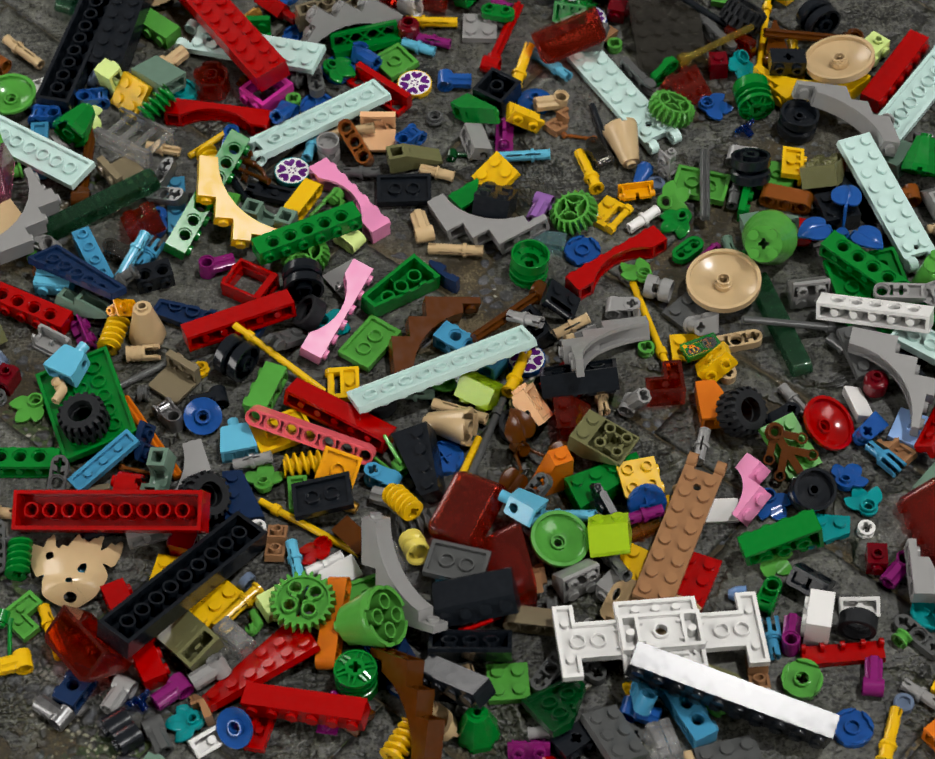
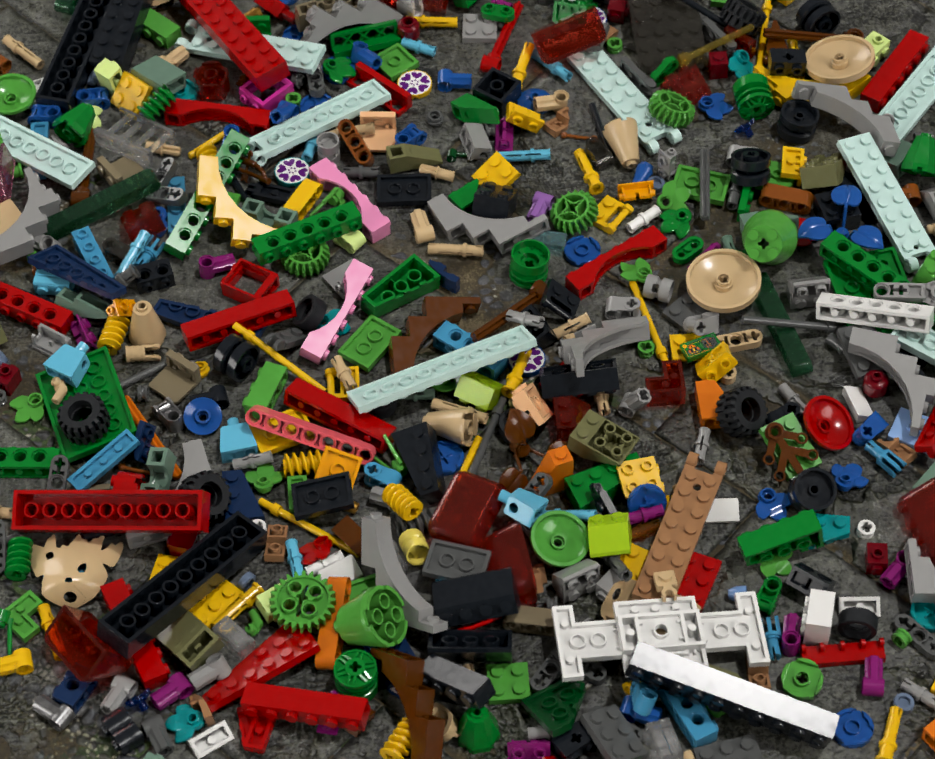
(228, 729): blue dish -> none
(303, 278): black wheel -> none
(343, 373): none -> tan pin
(444, 42): magenta pin -> none
(666, 584): none -> tan plate
(753, 495): bright pink arch -> none
(861, 500): teal plate -> none

